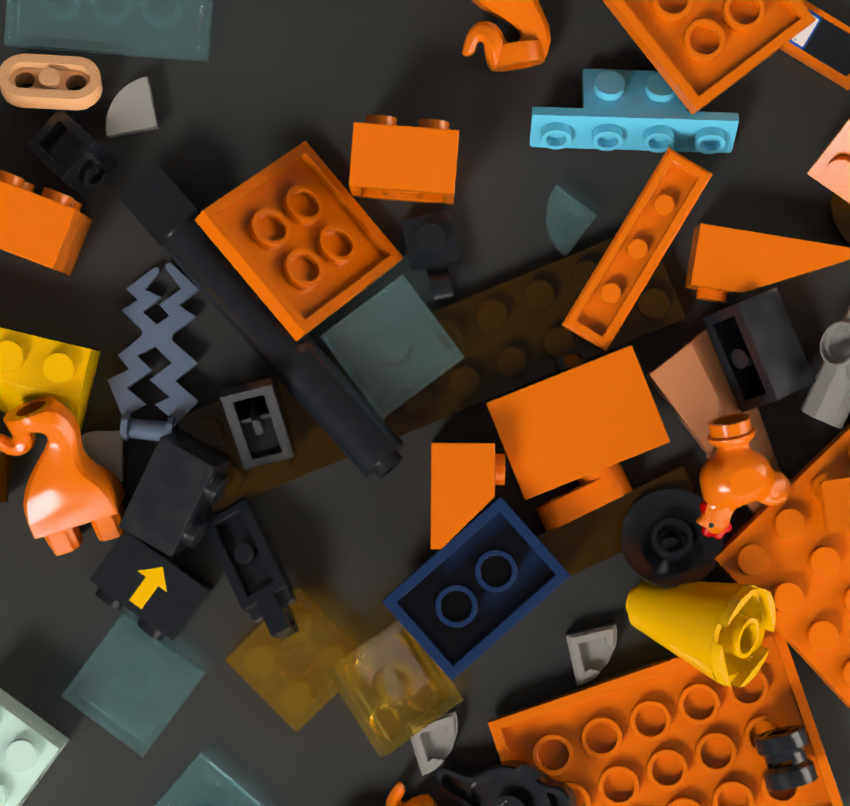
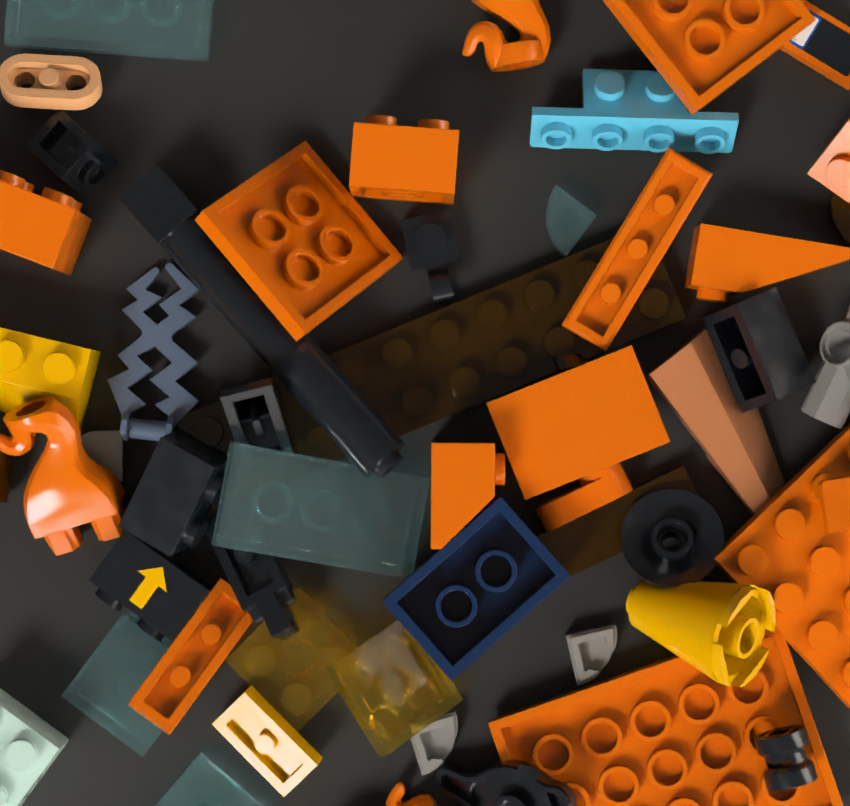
(132, 110): light grey tile -> none
(192, 659): none -> orange plate
(267, 741): none -> plate
(319, 511): none -> clear light blue tile
(392, 346): clear light blue tile -> none
(735, 475): orange animal -> none

